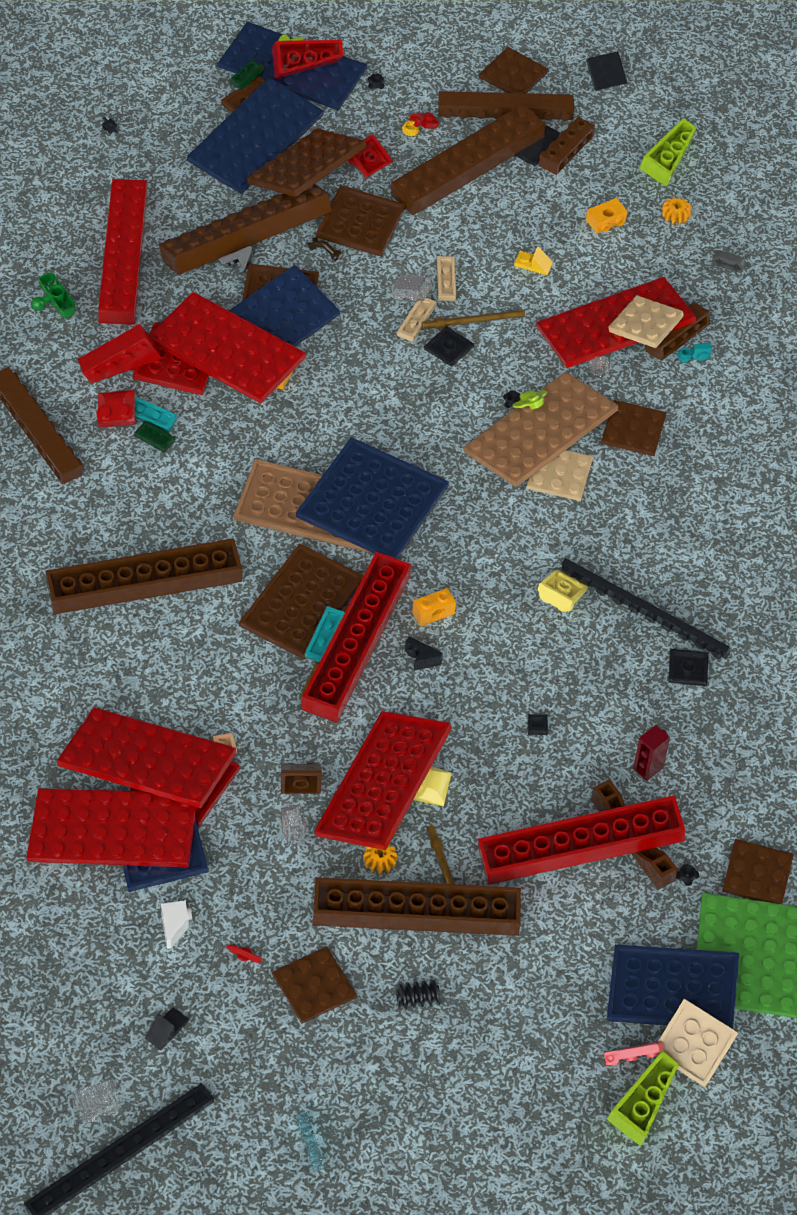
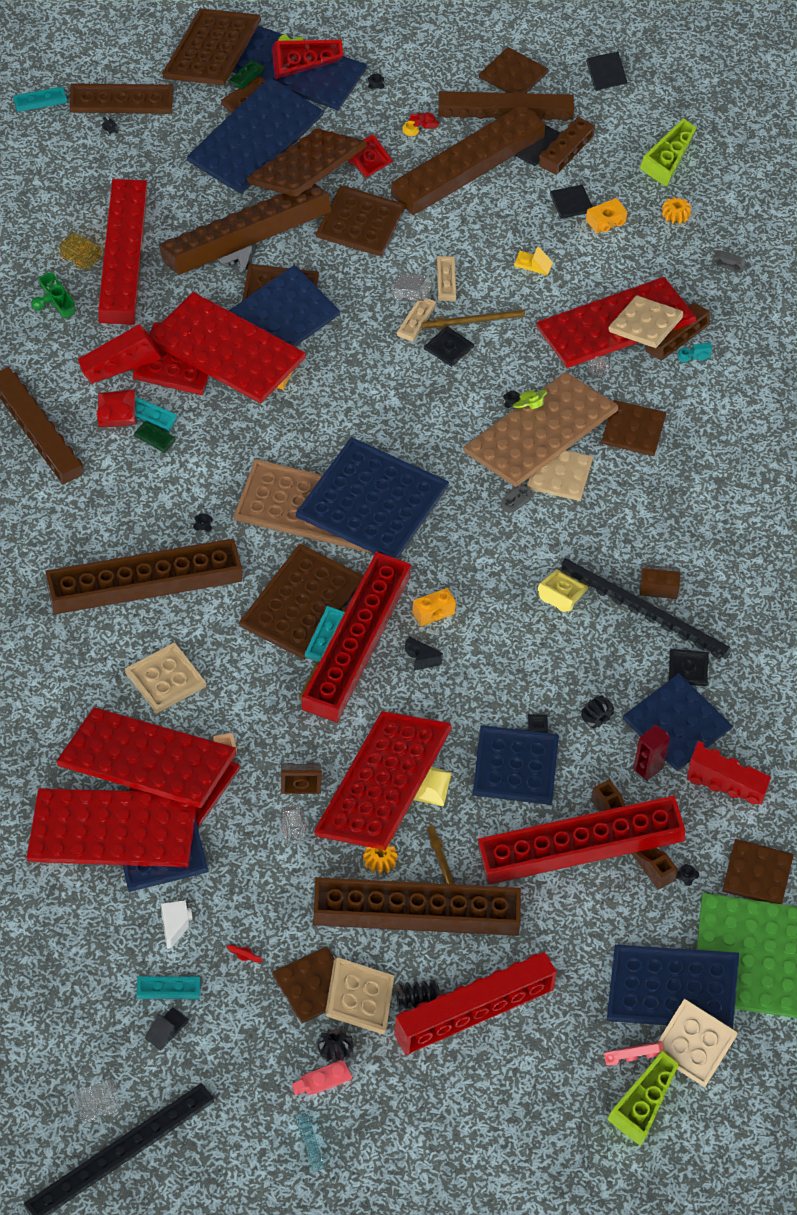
(39, 99): none -> teal plate
(80, 251): none -> clear yellow brick
(121, 98): none -> reddish brown plate
(165, 677): none -> tan plate
(168, 987): none -> teal plate
(203, 518): none -> black plate
(211, 46): none -> reddish brown plate
(322, 1079): none -> coral hinge
(335, 254): dark brown arm -> none
(335, 1044): none -> black gear
(359, 995): none -> tan plate
(474, 1003): none -> red brick
(515, 765): none -> dark blue plate
(518, 501): none -> dark grey beam
(571, 201): none -> black tile
(597, 711): none -> black gear
(659, 581): none -> reddish brown slope
(683, 715): none -> dark blue plate
(727, 775): none -> red wedge

